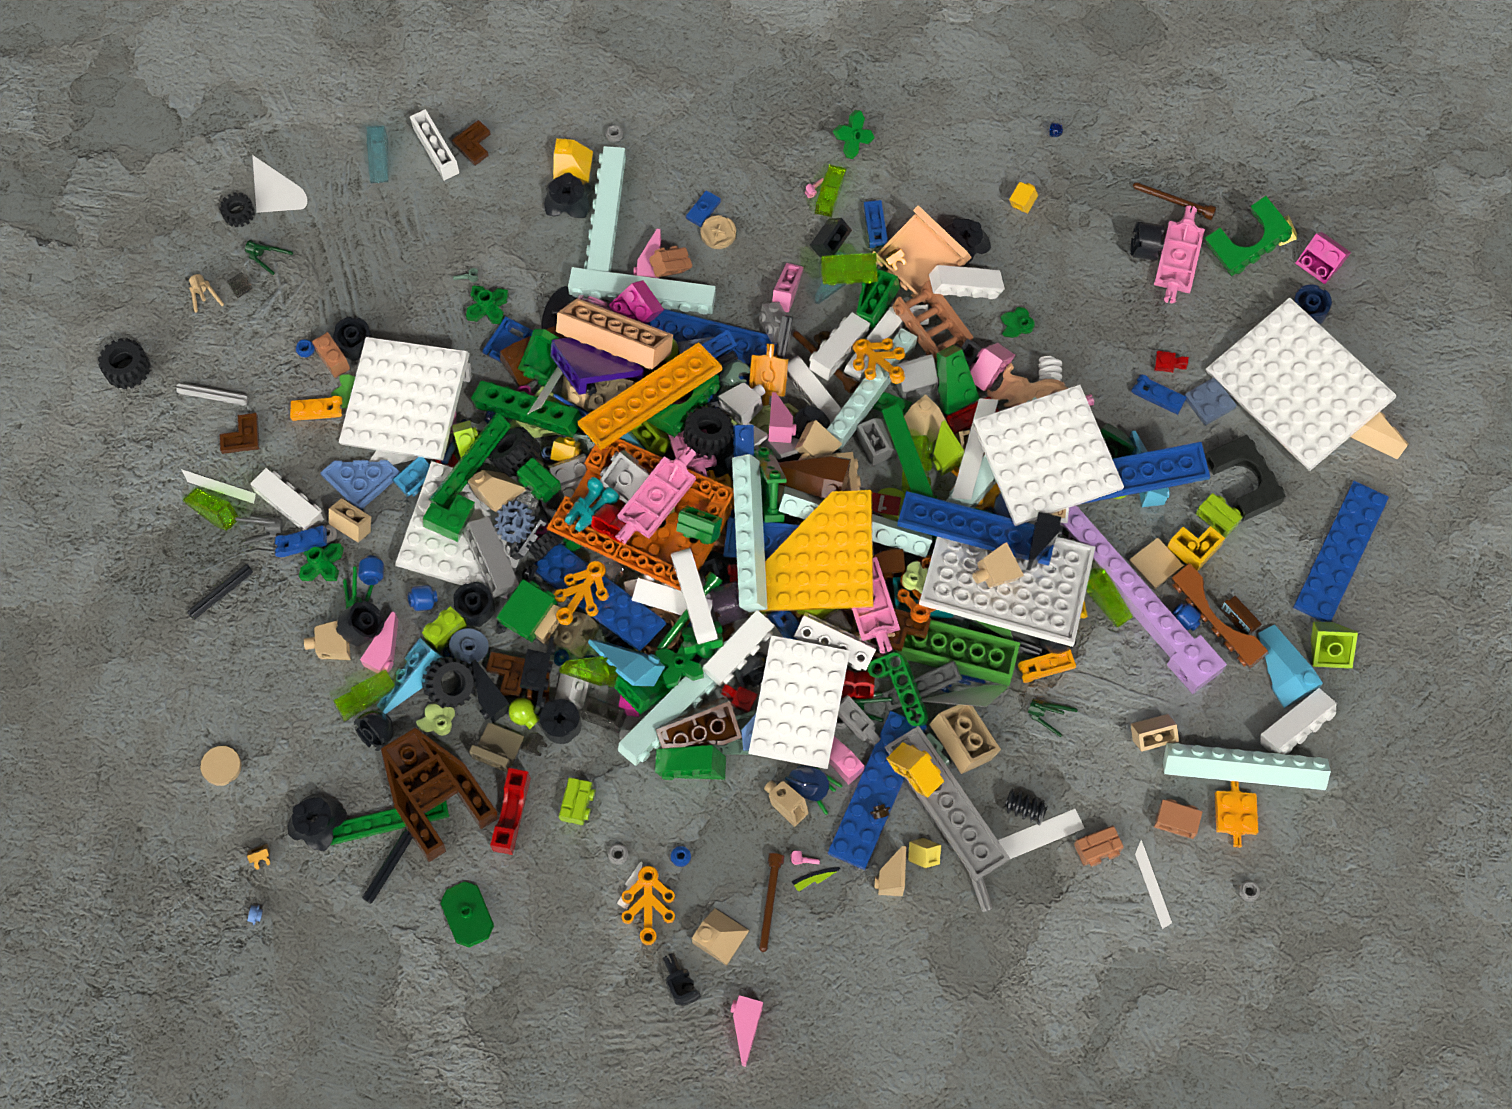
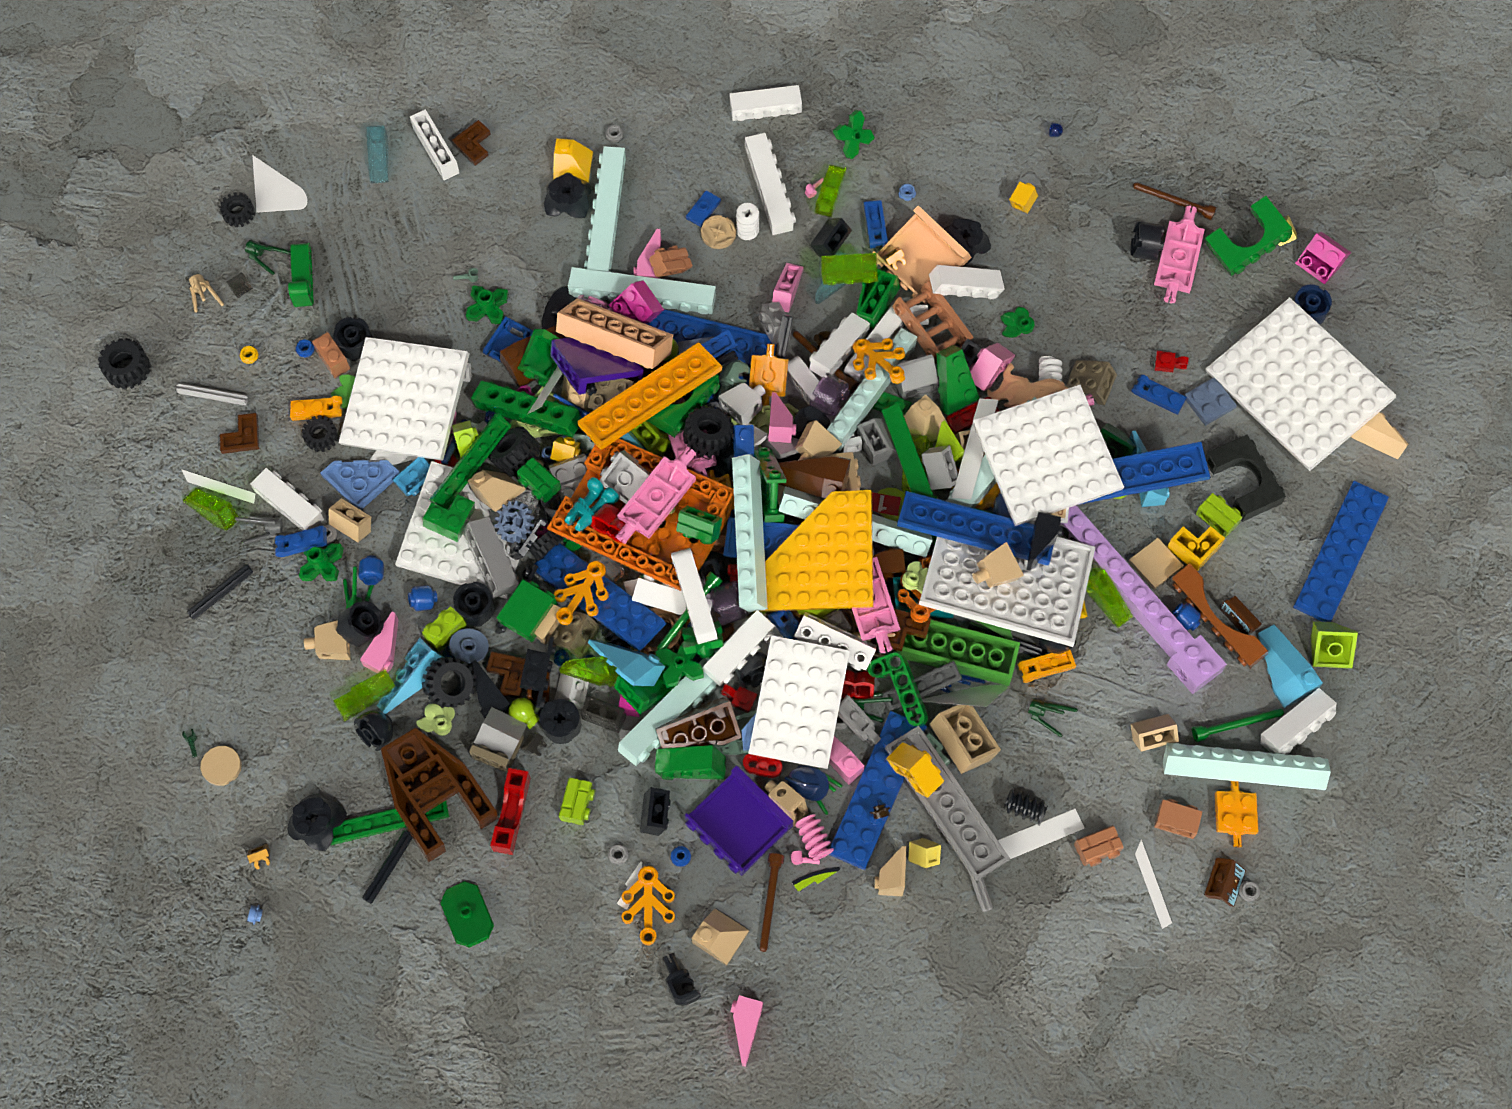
(191, 740): none -> clear green hand
(245, 351): none -> yellow plate
(302, 275): none -> green beam
(324, 442): none -> black tyre
(500, 732): none -> light grey slope
(655, 811): none -> black brick
(739, 821): none -> dark purple panel
(747, 221): none -> white piece
(762, 766): none -> red plate
(765, 103): none -> white brick
(769, 184): none -> white brick
(813, 837): none -> bright pink piece
(829, 394): none -> clear purple brick
(853, 444): none -> white tile
(907, 188): none -> medium blue plate
(940, 467): none -> light grey brick
(1094, 378): none -> dark tan bracket
(1200, 732): none -> green piece
(1225, 881): none -> reddish brown panel

